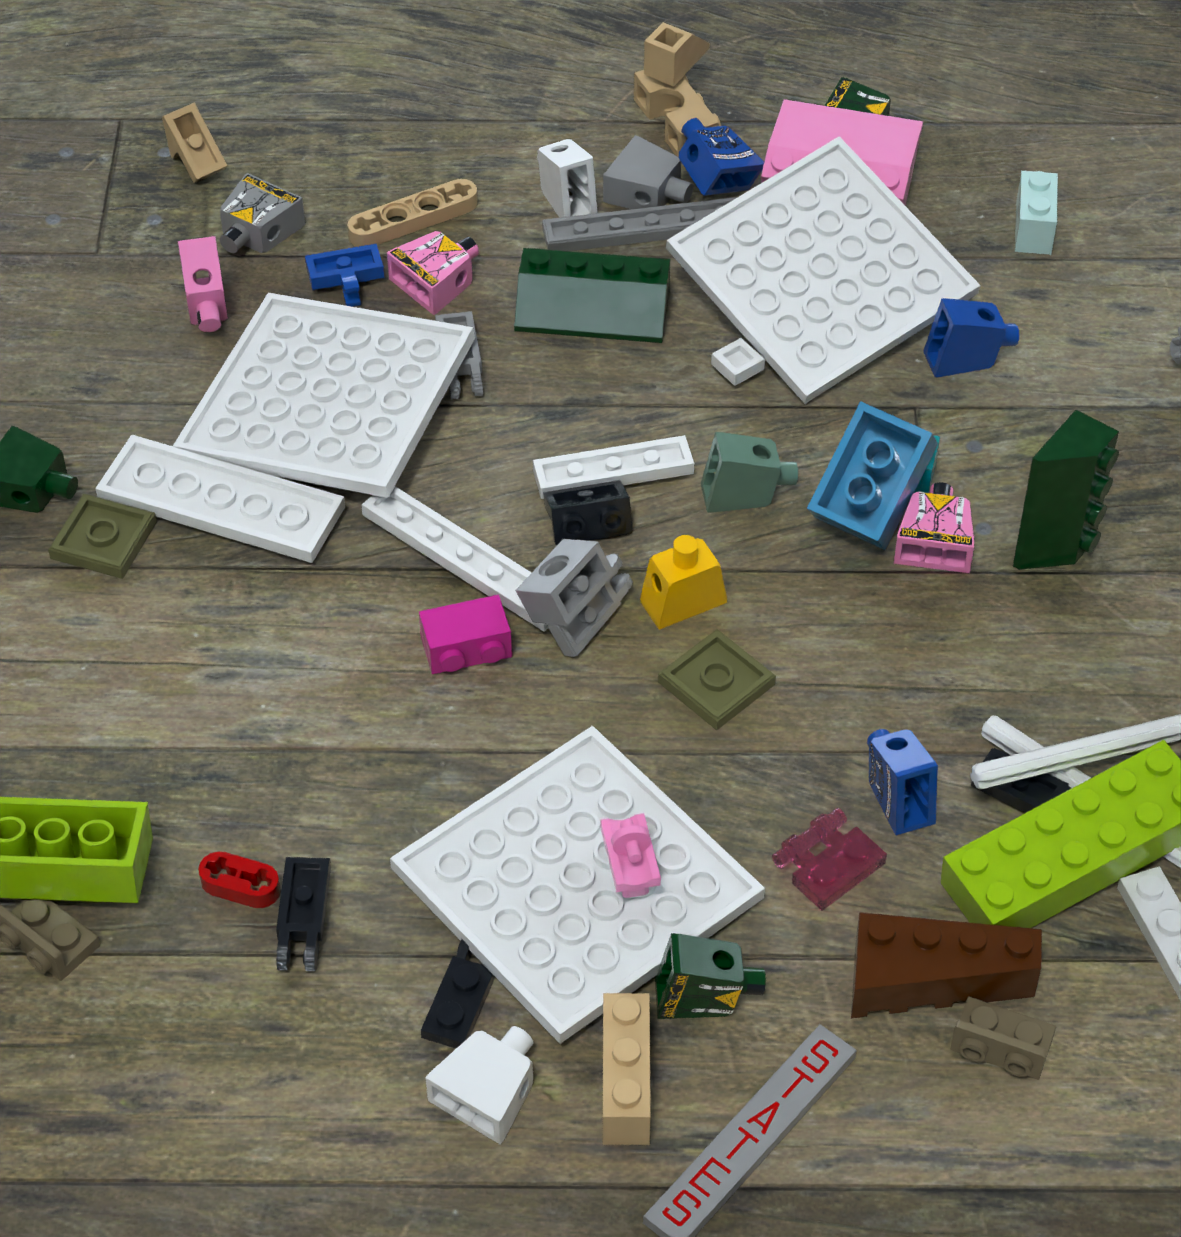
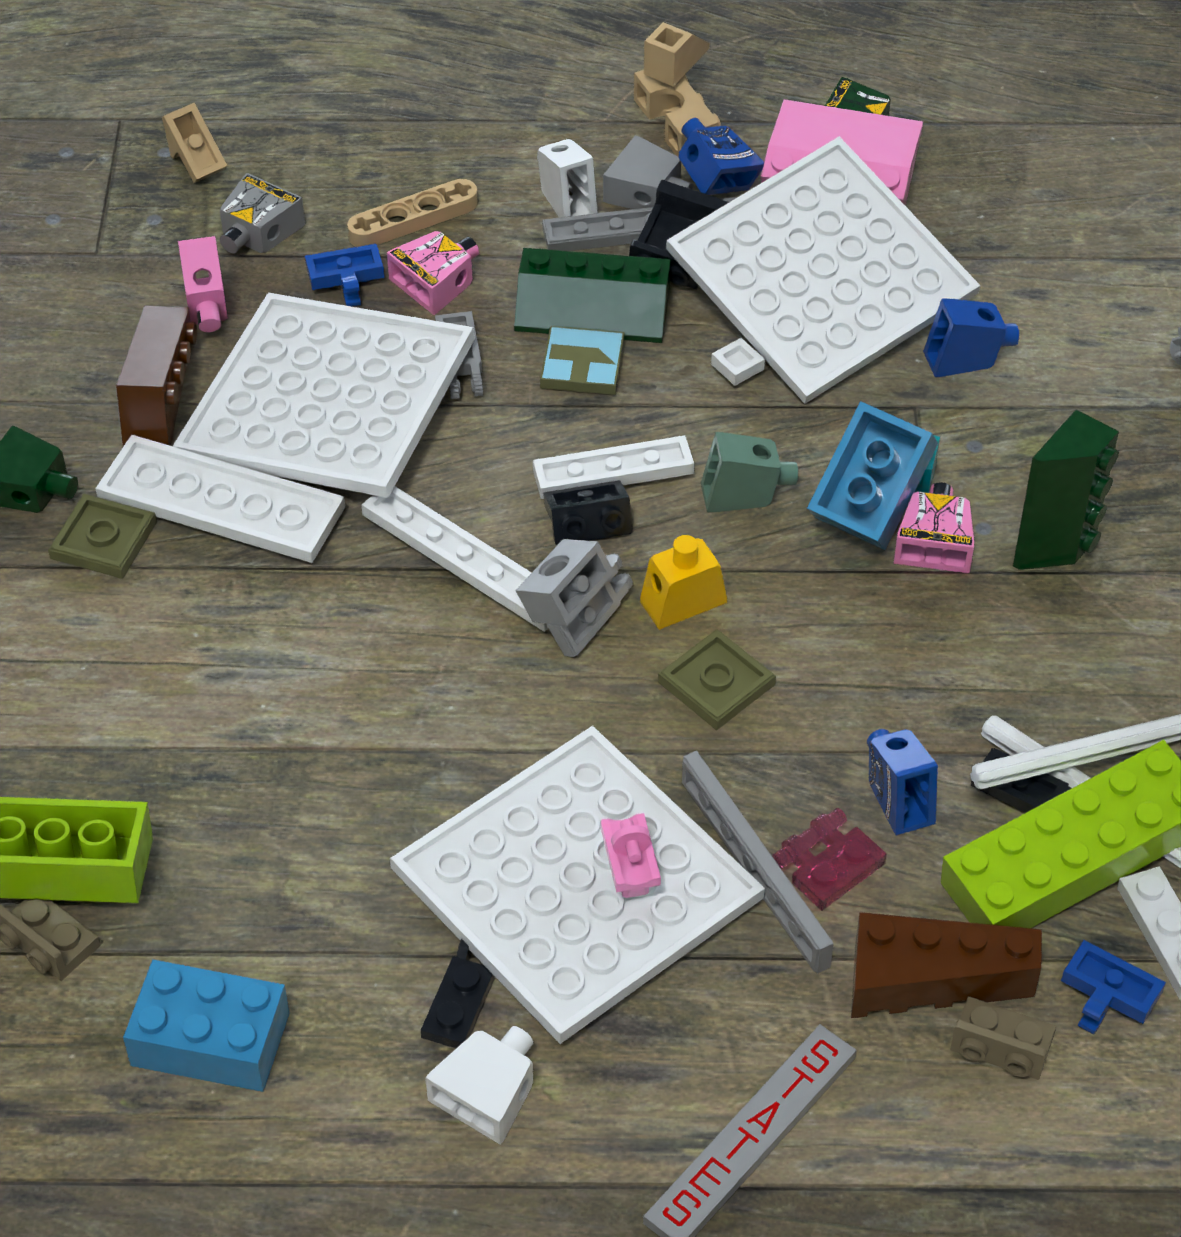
(155, 373): none -> reddish brown wedge
(207, 1025): none -> dark azure brick
(238, 881): red beam -> none
(302, 909): black hinge -> none
(465, 634): dark pink brick -> none
(582, 360): none -> tile
(626, 1069): tan arch -> none
(672, 213): none -> black panel
(703, 978): dark green torso -> none
(756, 860): none -> light grey tile
(1036, 212): light aqua brick -> none
(1110, 984): none -> blue plate

